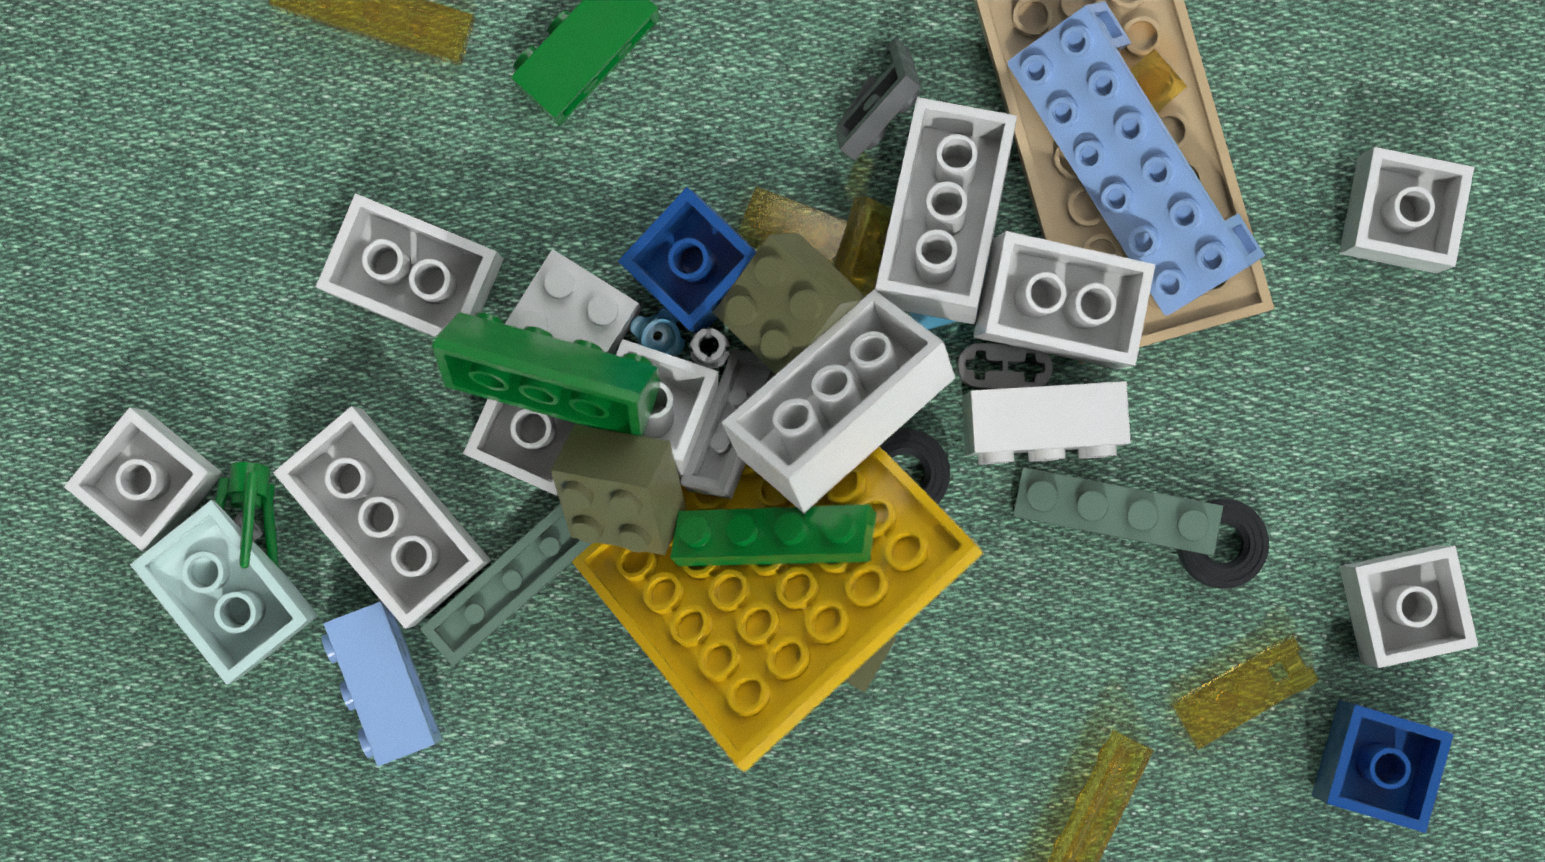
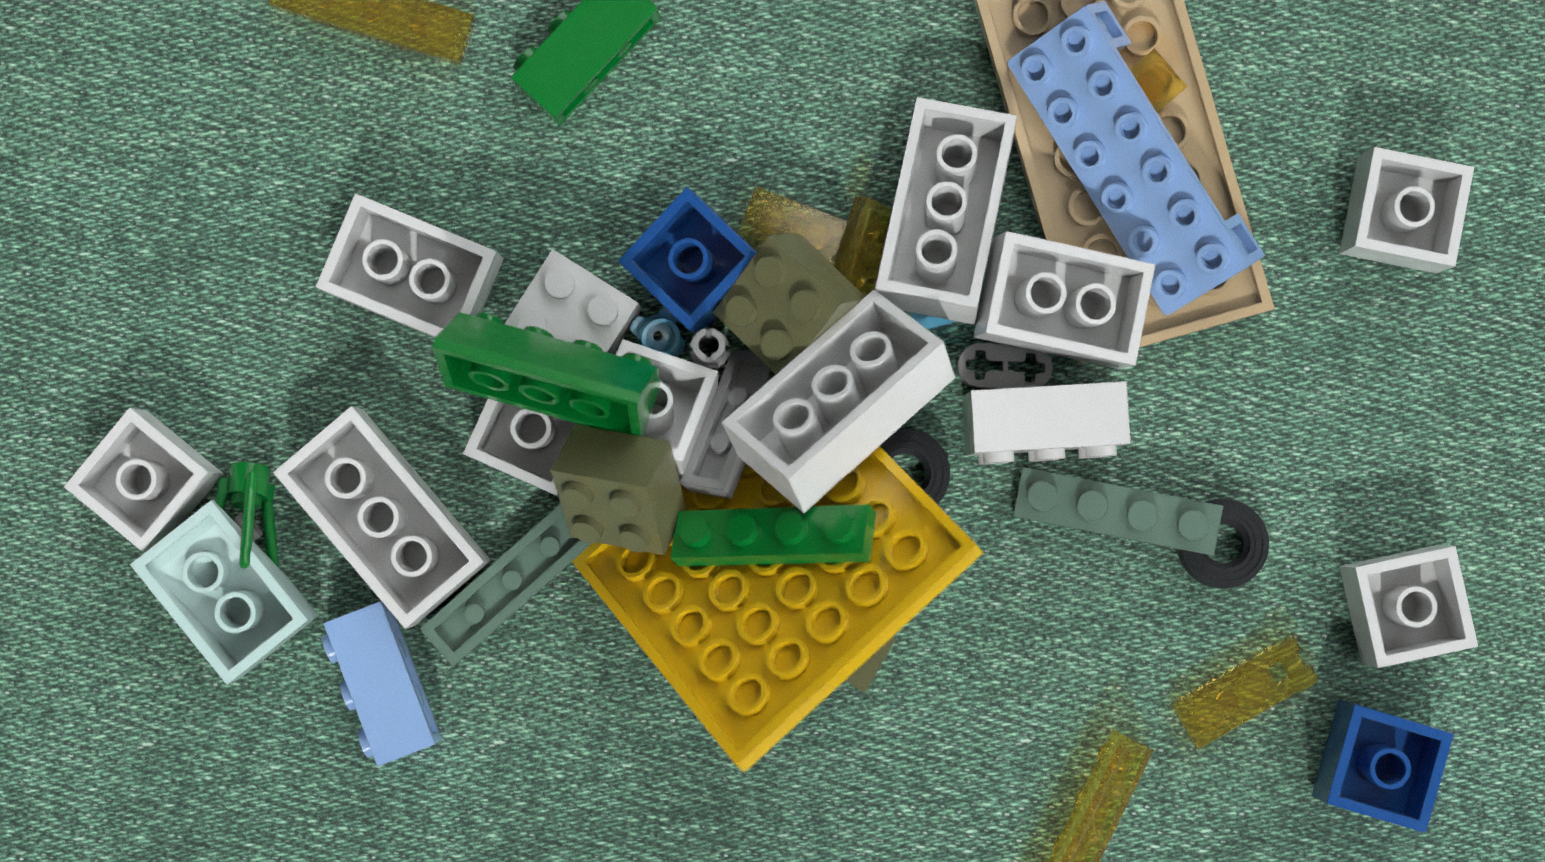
(879, 103): dark grey wing -> none

